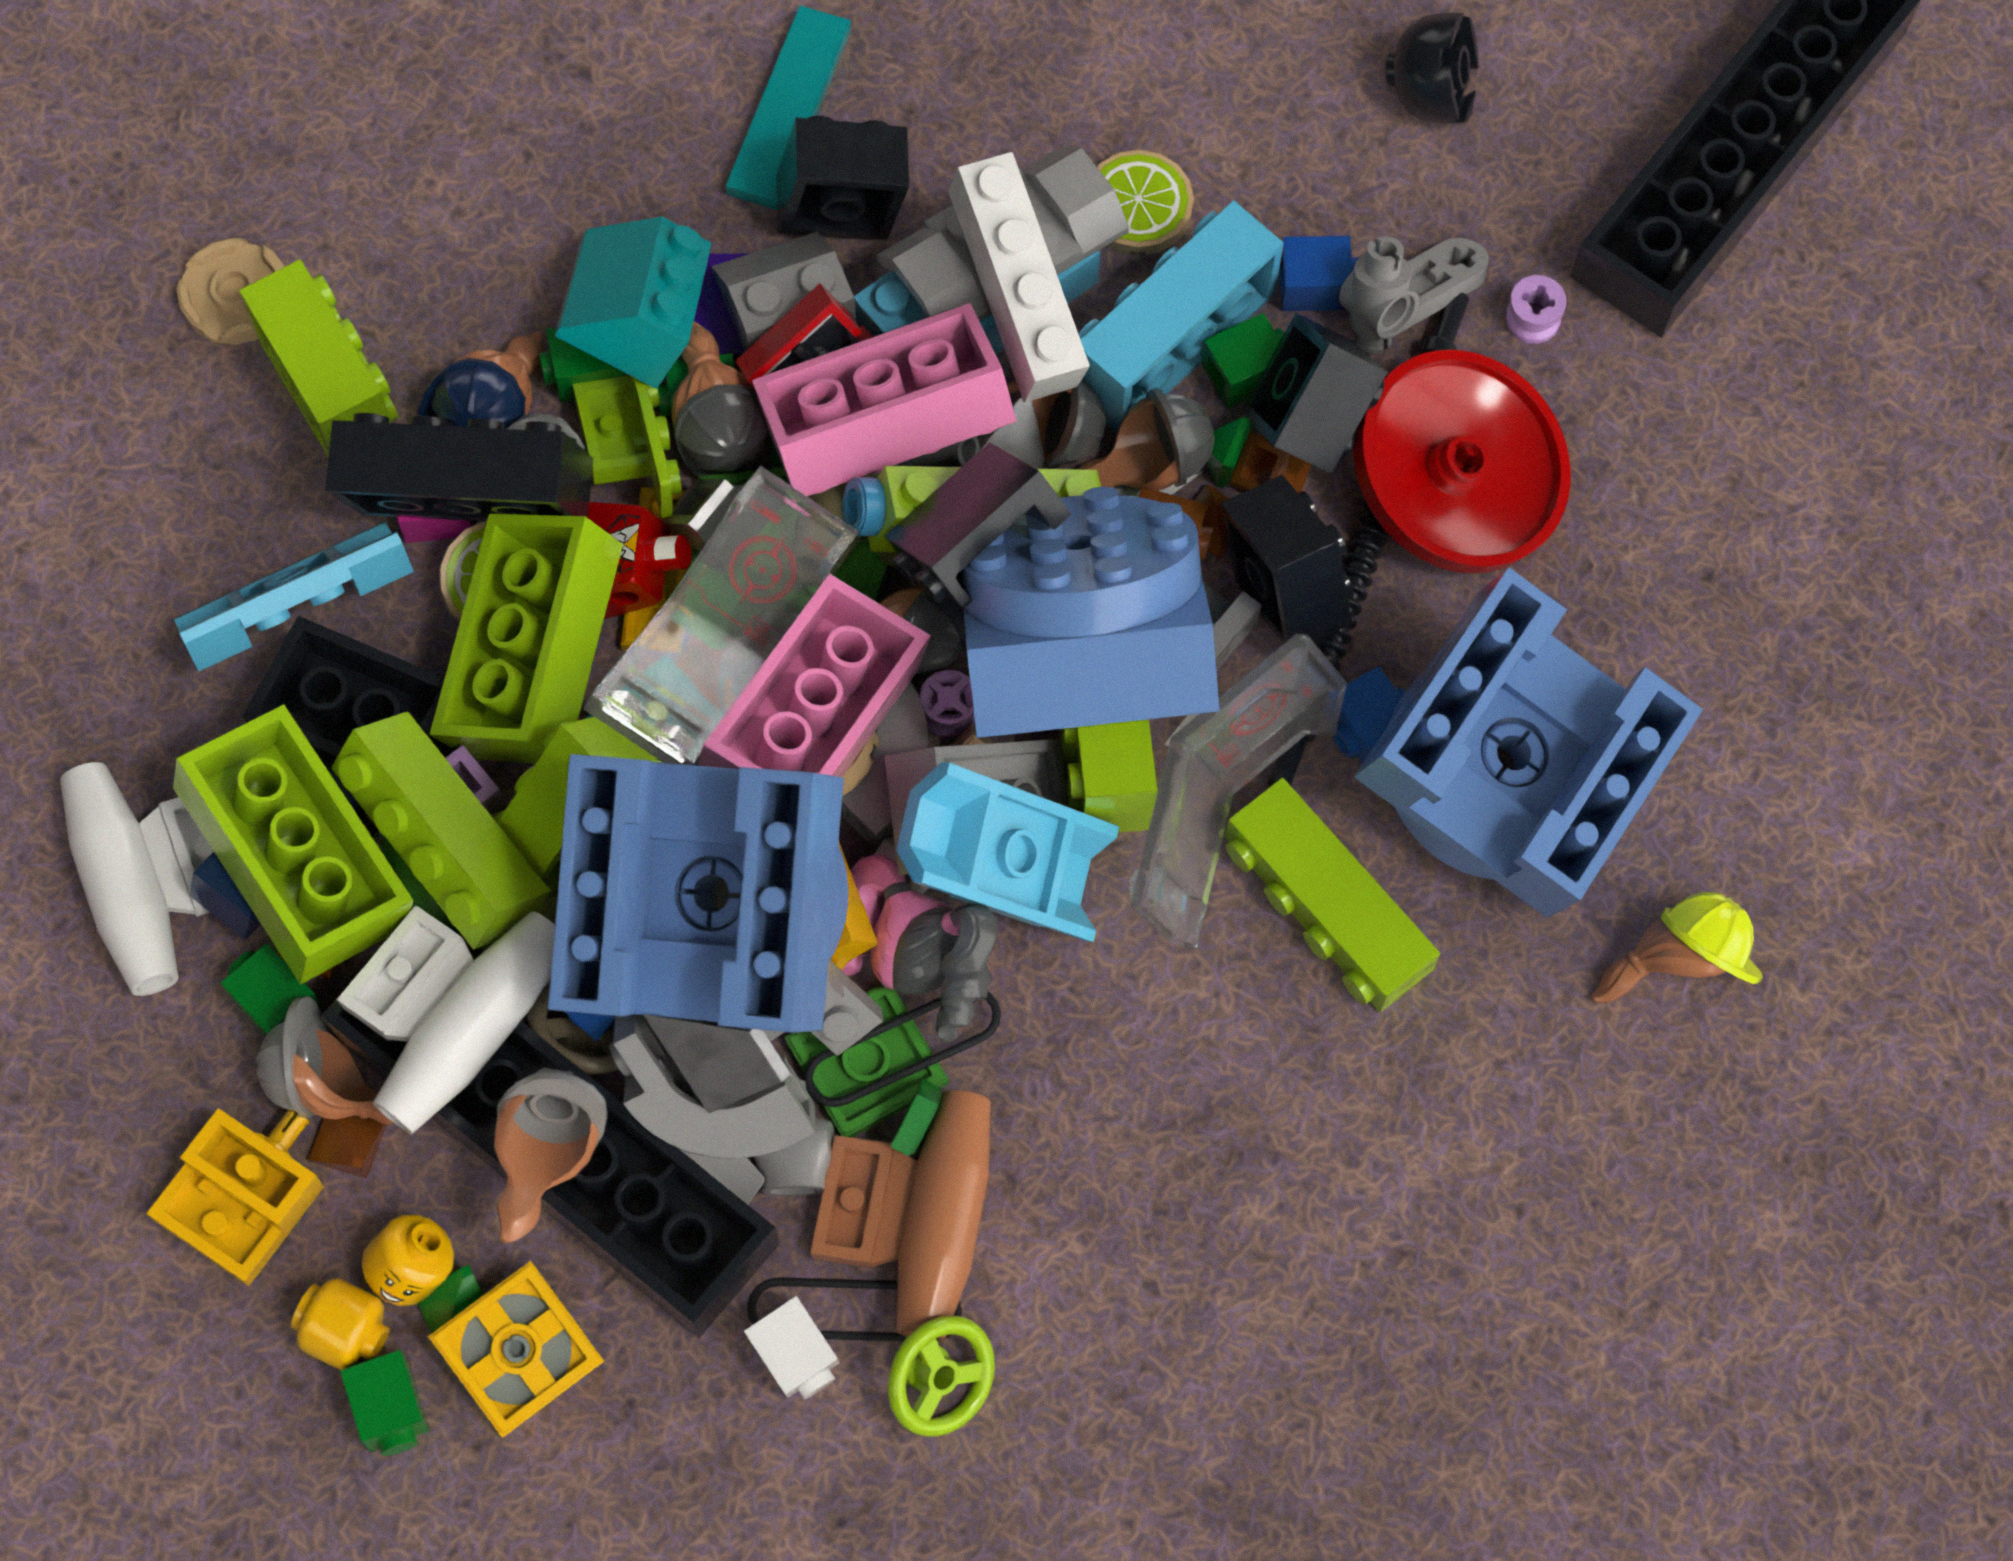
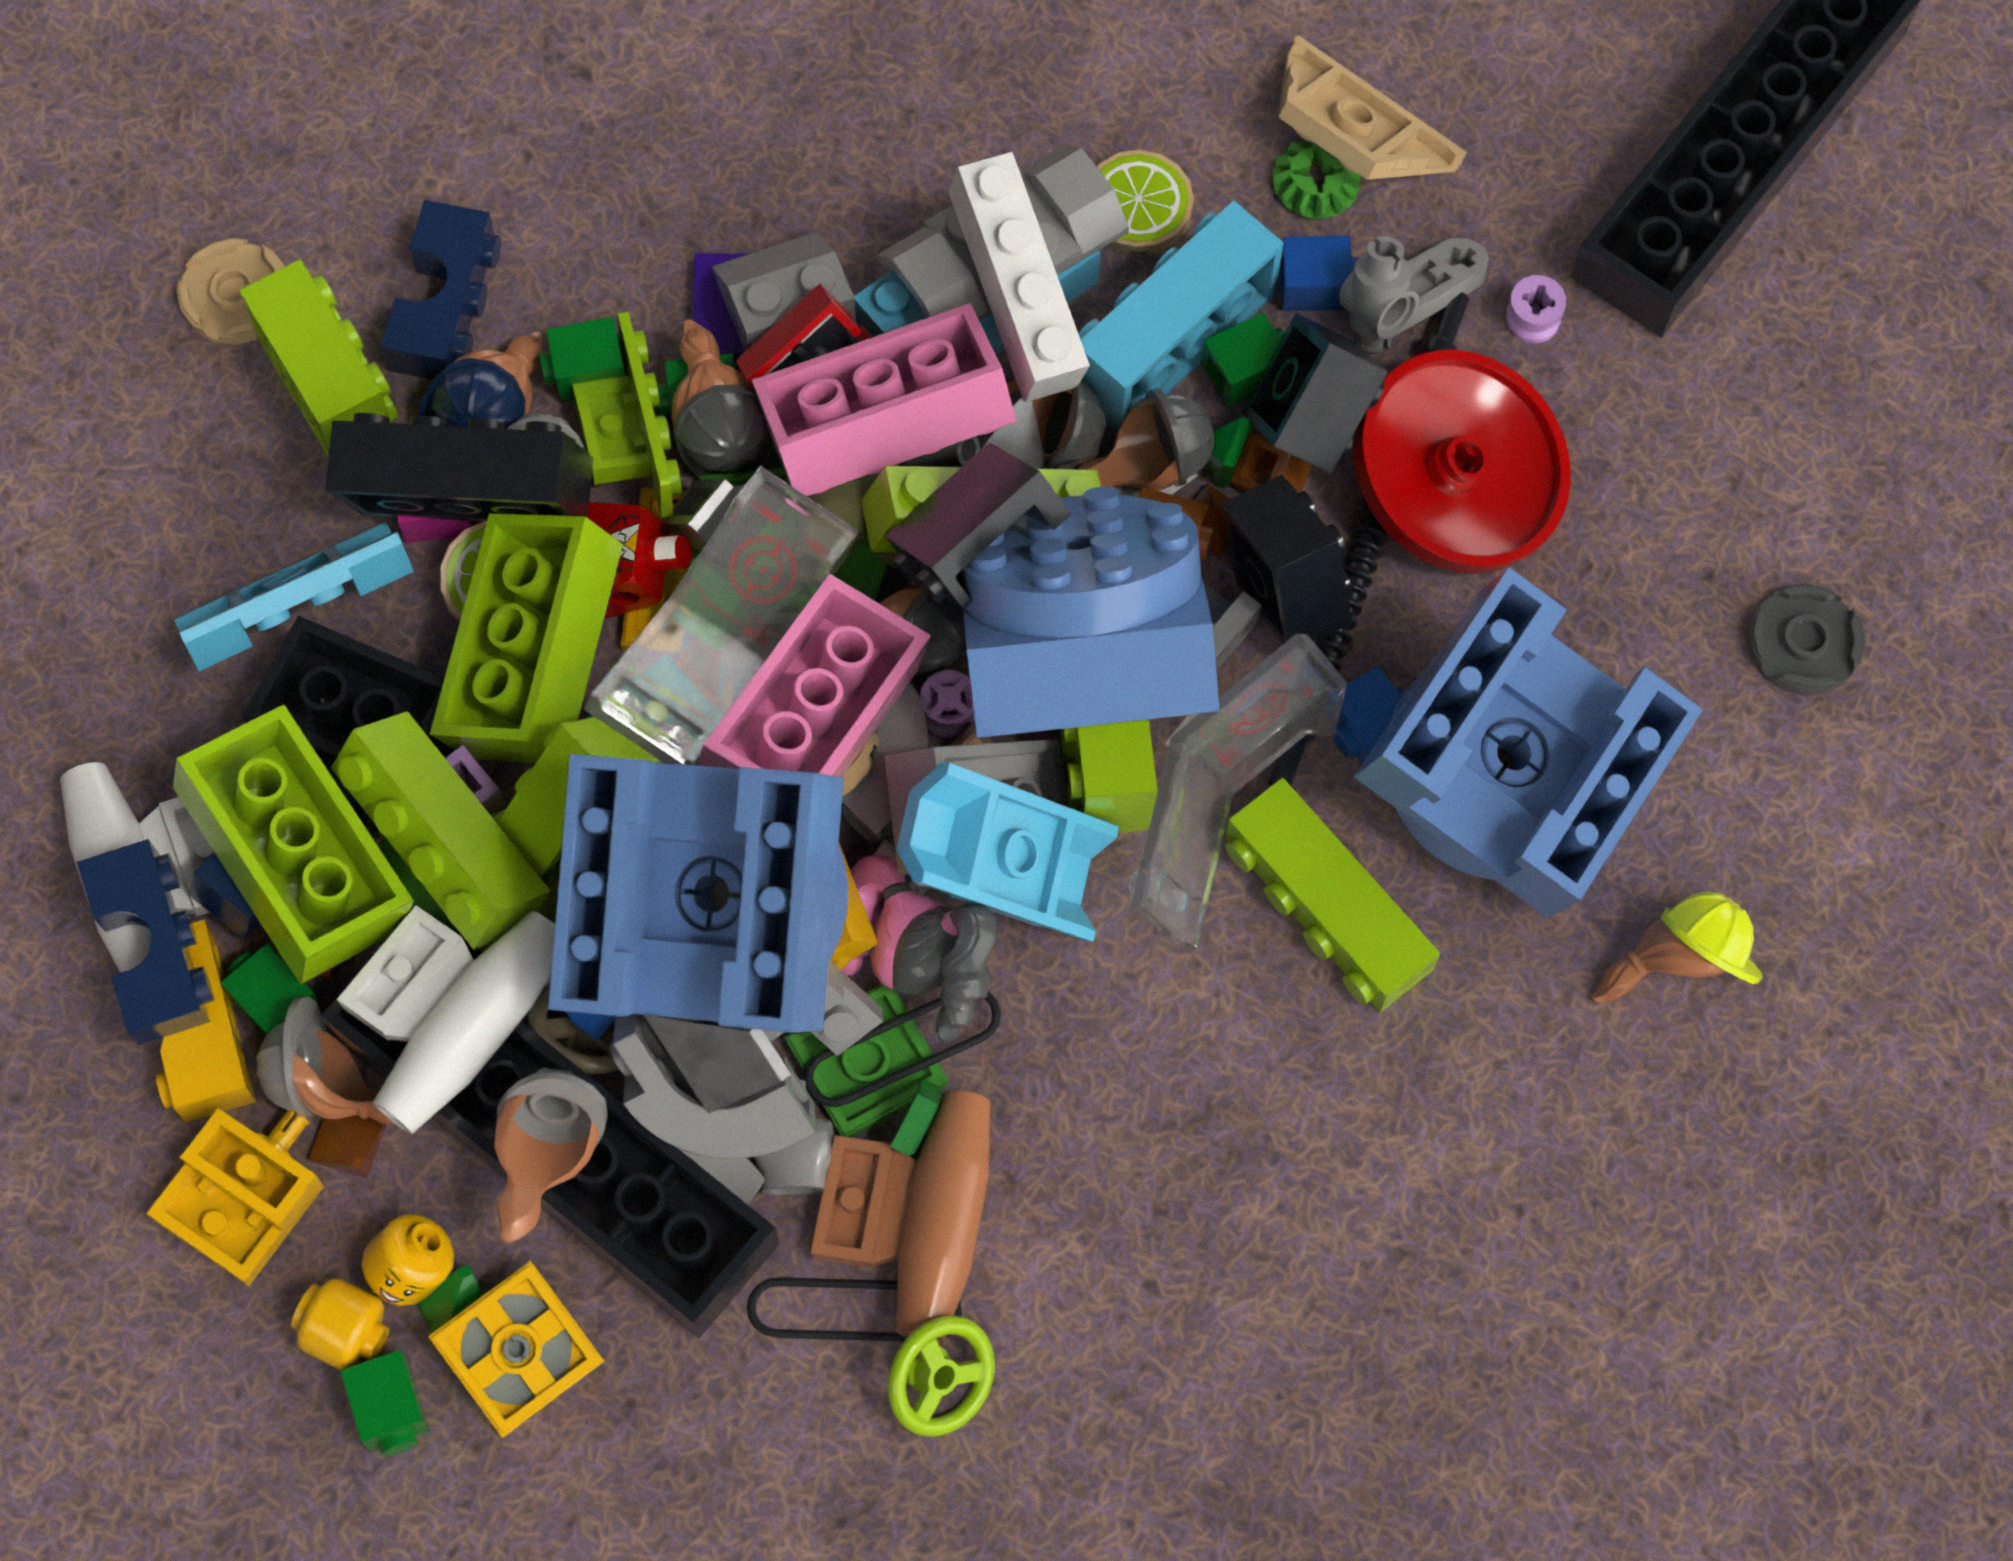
(164, 989): none -> dark blue arch
(207, 1062): none -> yellow slope
(433, 333): none -> dark blue arch
(635, 295): teal slope -> none
(792, 92): teal tile -> none
(794, 1349): white brick -> none
(842, 178): black brick -> none
(864, 505): dark azure tile -> none
(1300, 193): none -> bright green gear
(1357, 121): none -> tan wing
(1433, 62): black cylinder -> none
(1795, 655): none -> dark grey tile

